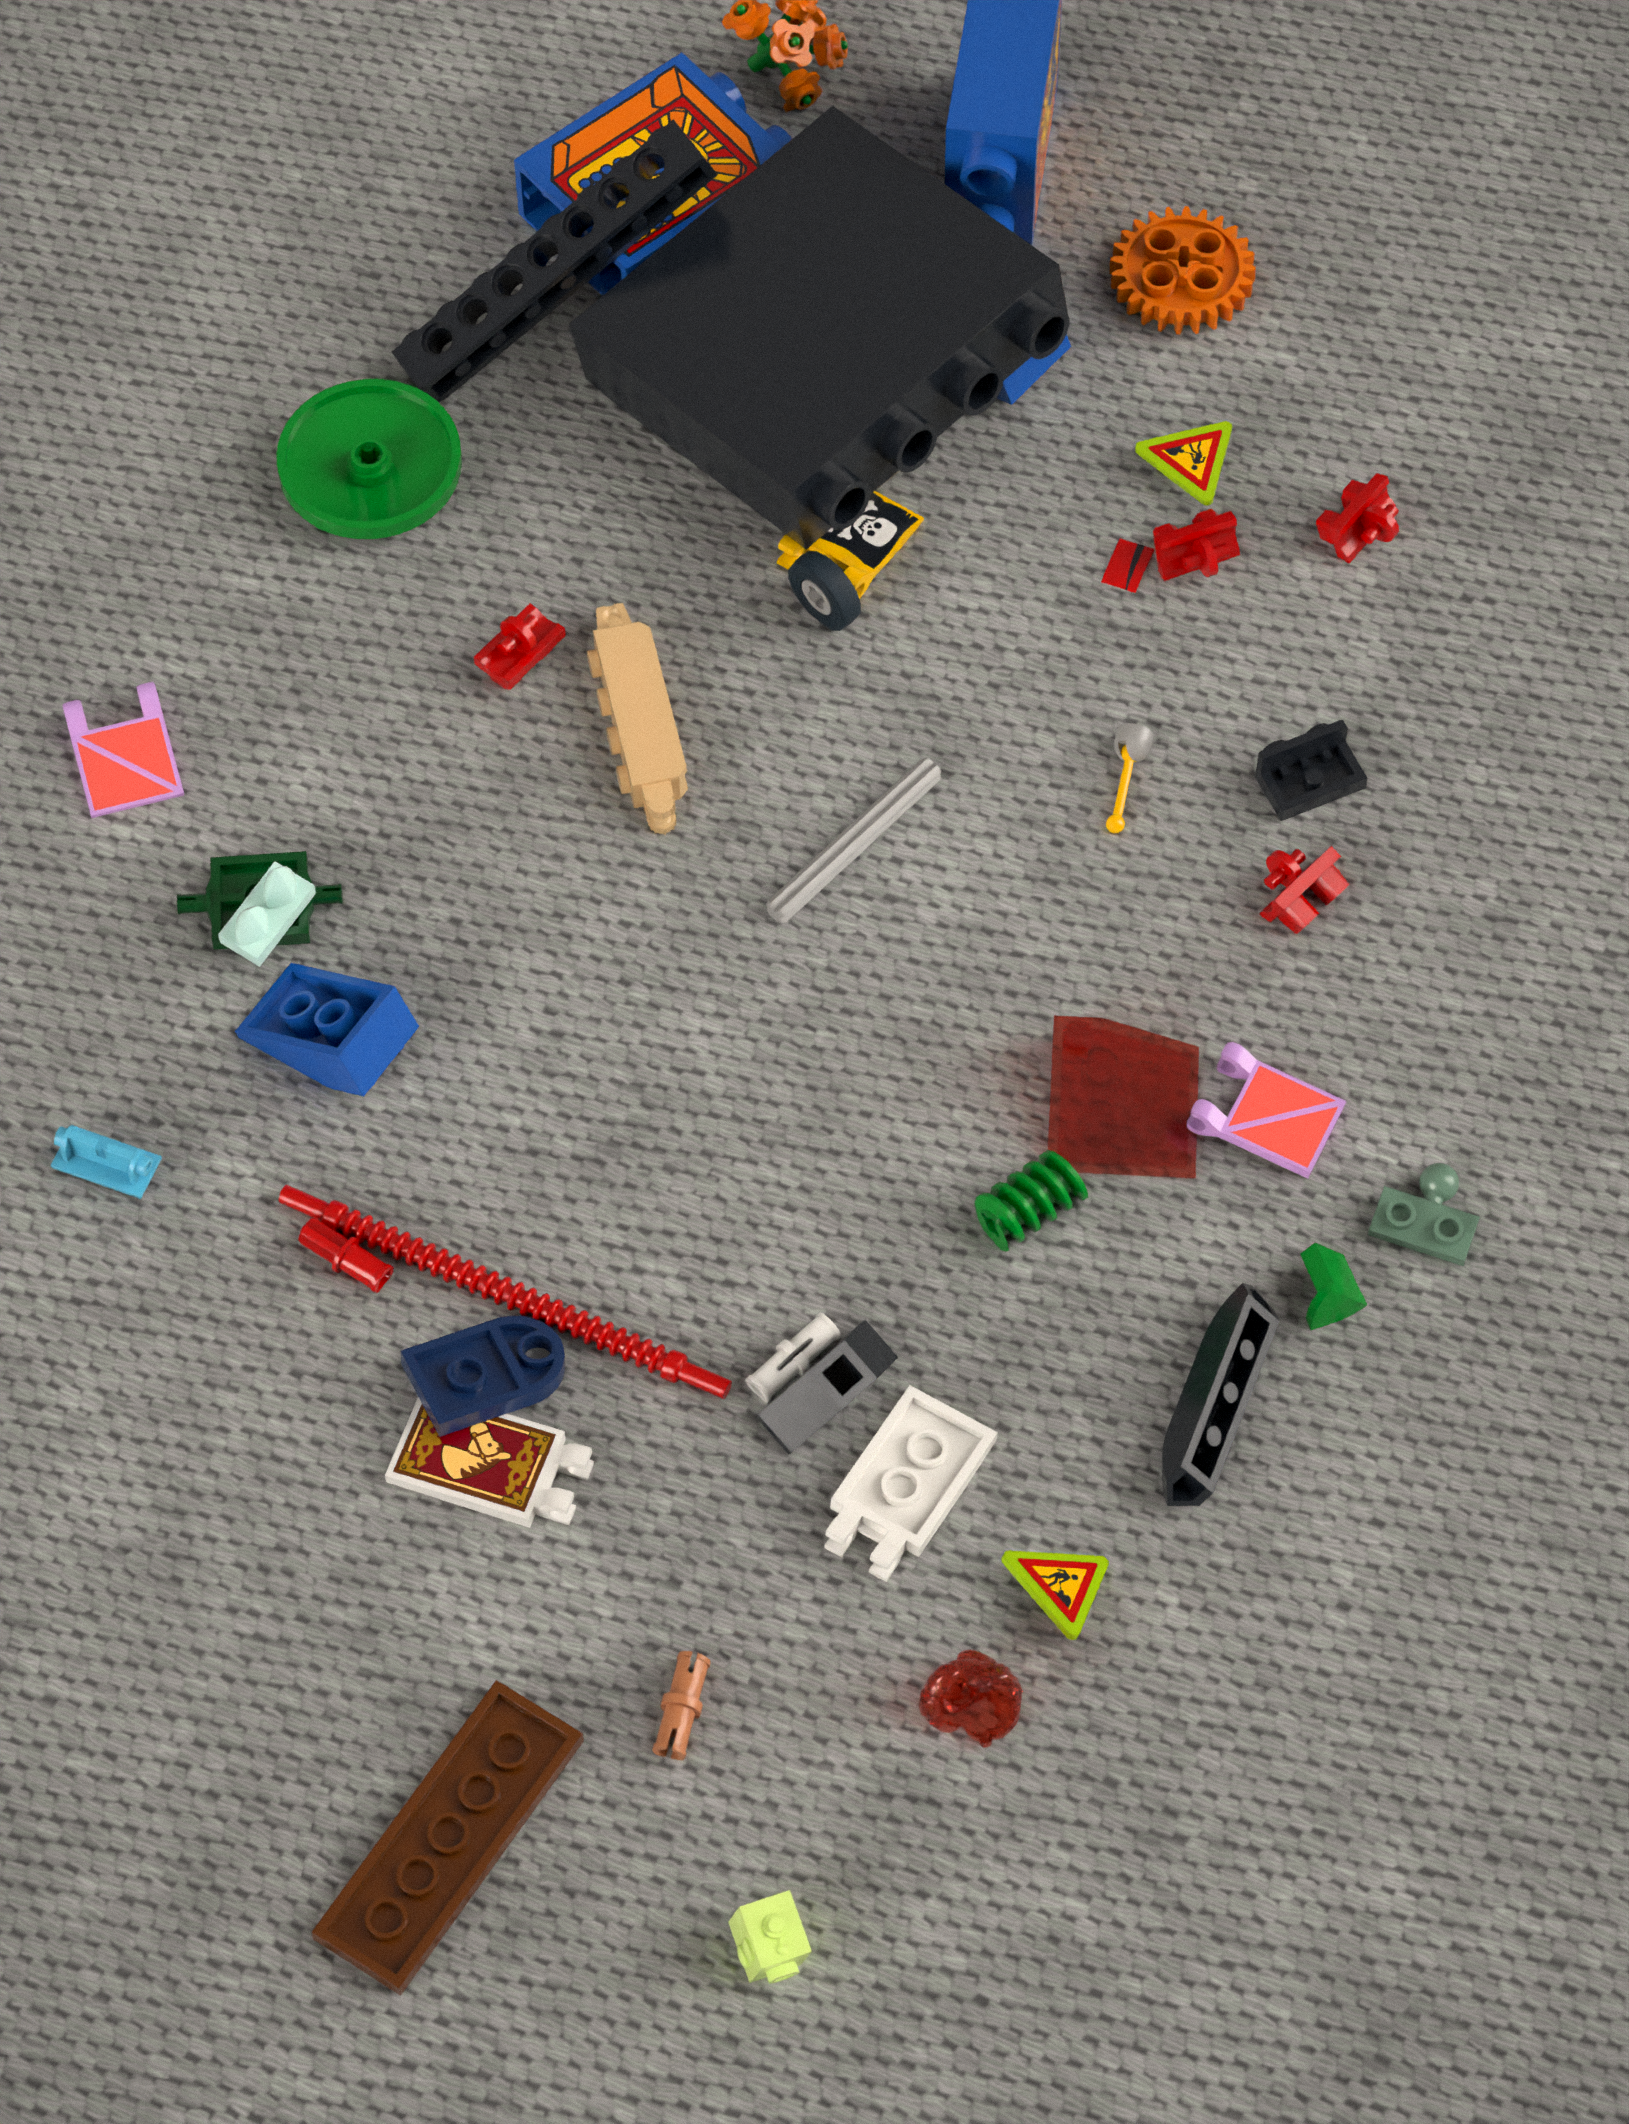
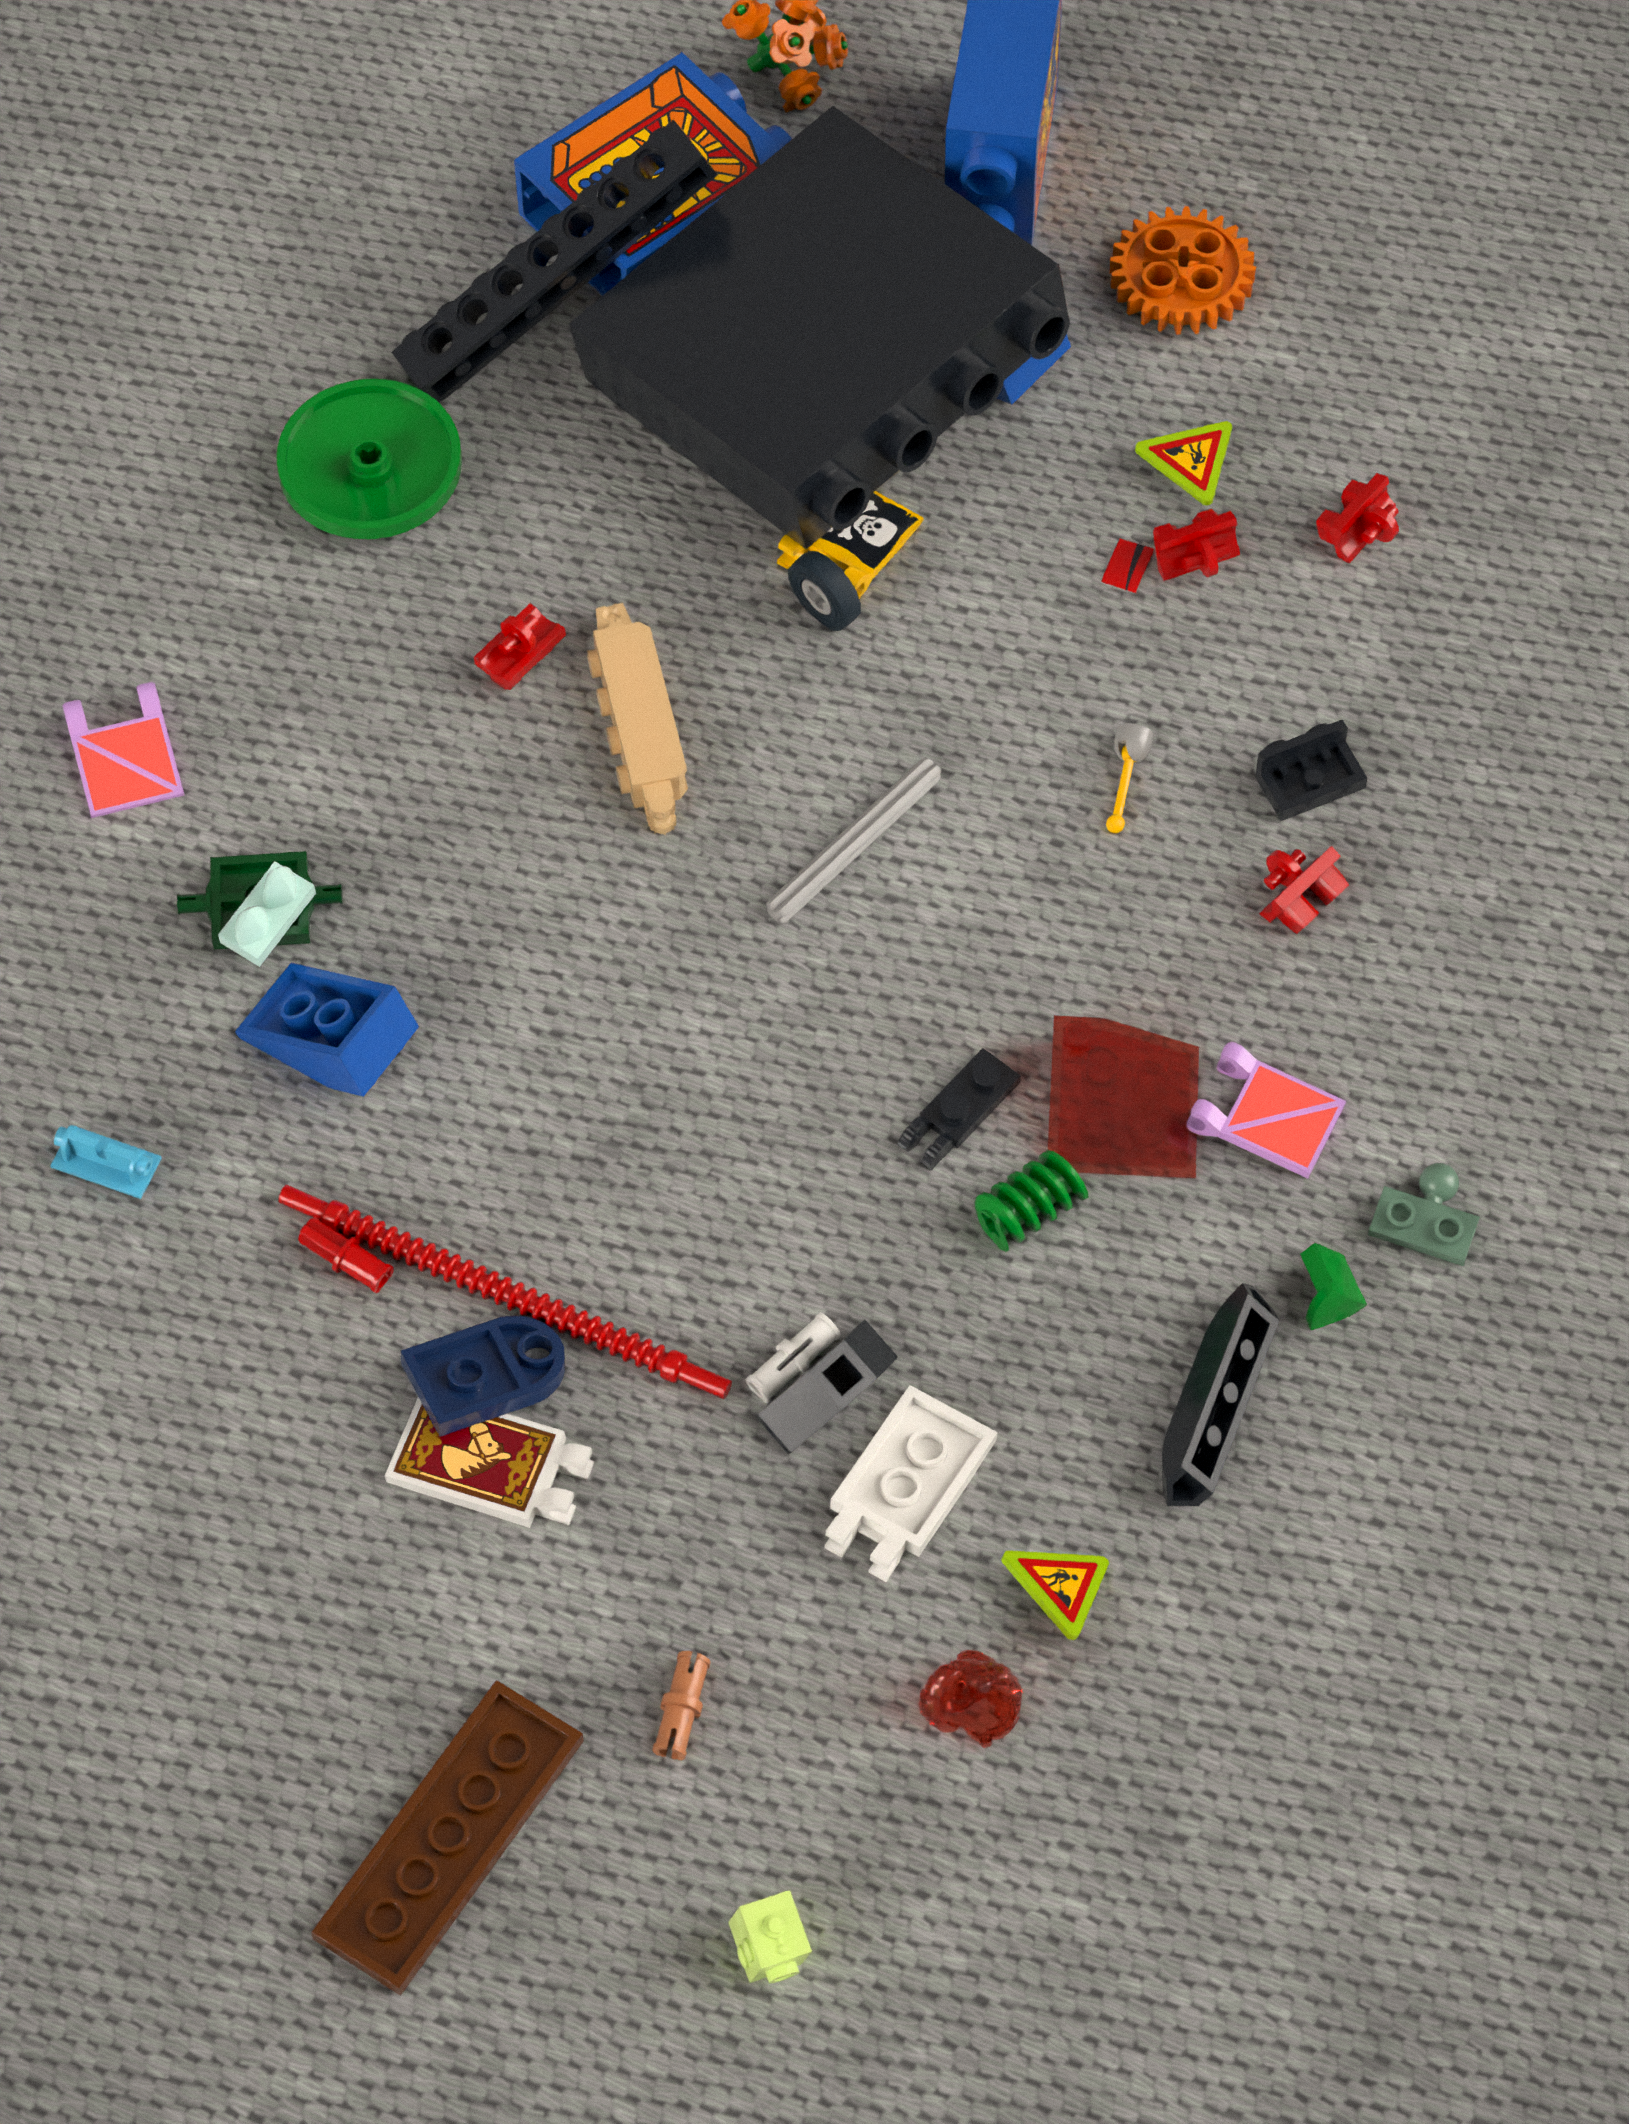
(961, 1106): none -> black hinge

